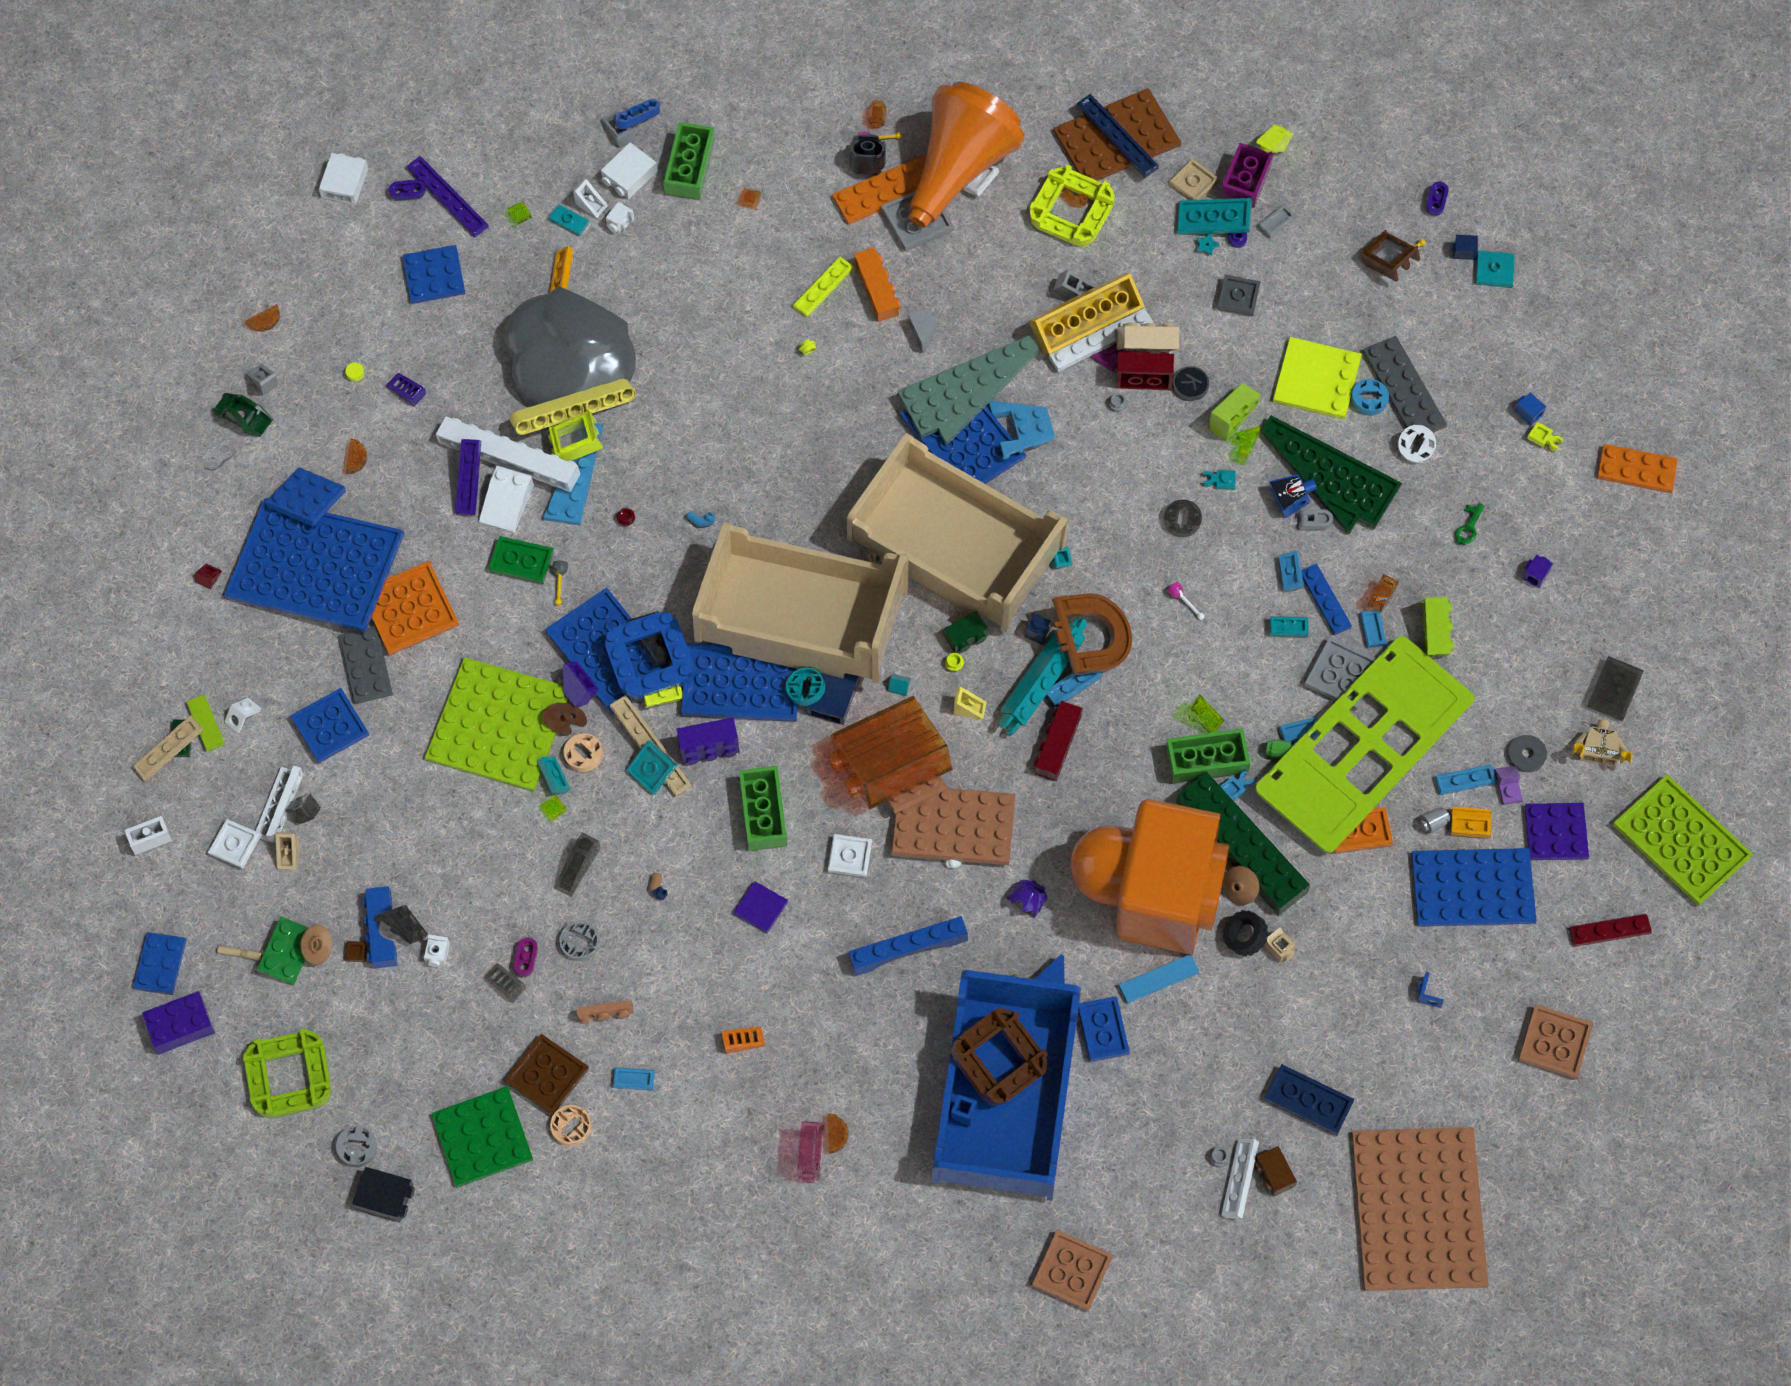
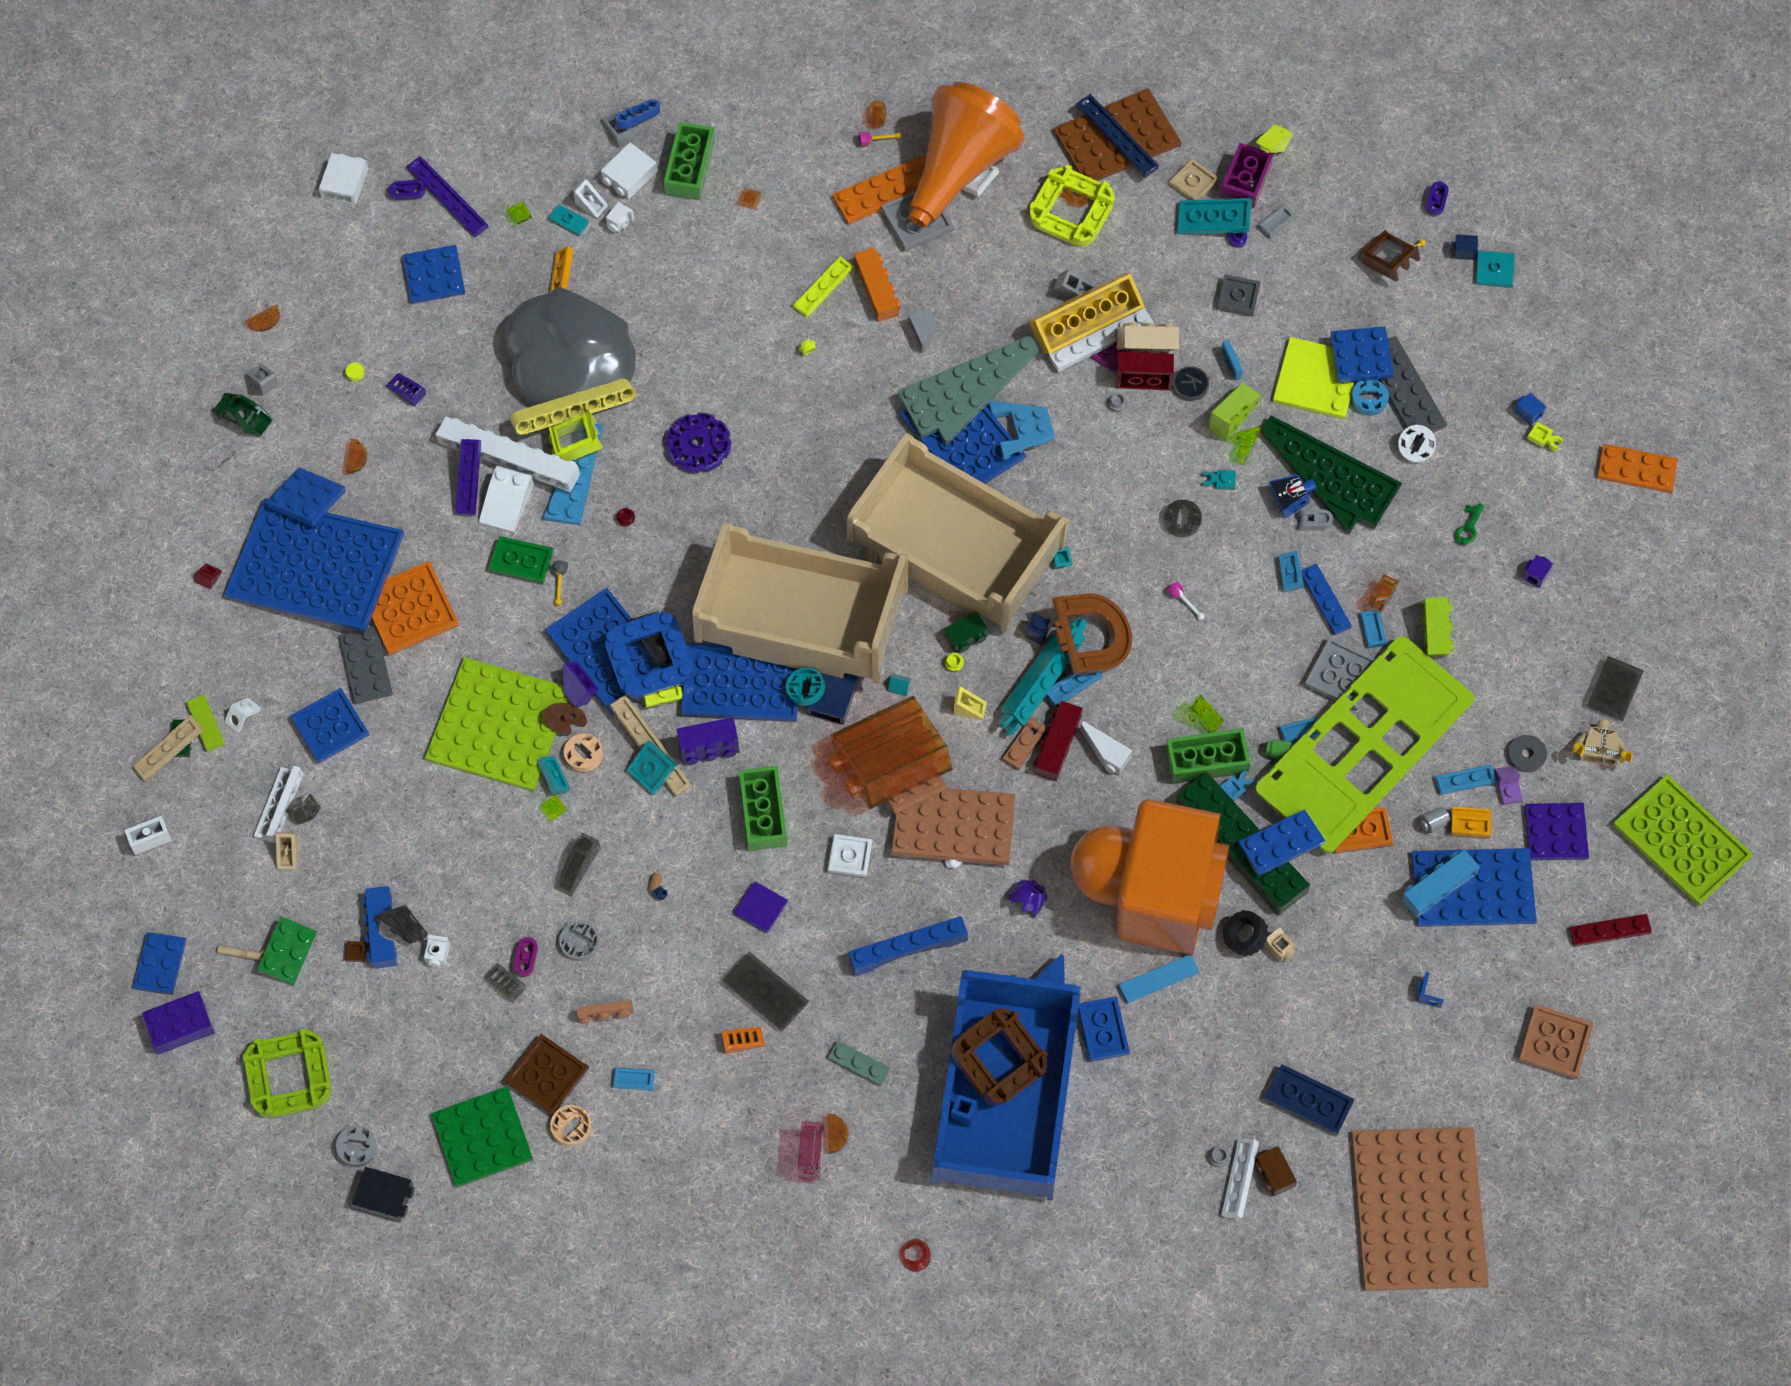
(234, 843): white plate -> none
(316, 944): medium nougat dish -> none
(697, 452): none -> dark purple plate
(703, 521): dark azure arm -> none
(765, 991): none -> clear smoke plate
(859, 1063): none -> sand green plate
(867, 154): black brick -> none
(923, 1262): none -> clear red piece
(1024, 744): none -> nougat plate
(1072, 1270): nougat plate -> none
(1109, 751): none -> white slope
(1203, 247): teal plate -> none
(1231, 360): none -> dark azure tile
(1248, 885): medium nougat dish -> none
(1281, 842): none -> blue plate
(1289, 626): teal plate -> none
(1361, 354): none -> blue plate
(1440, 883): none -> dark azure brick

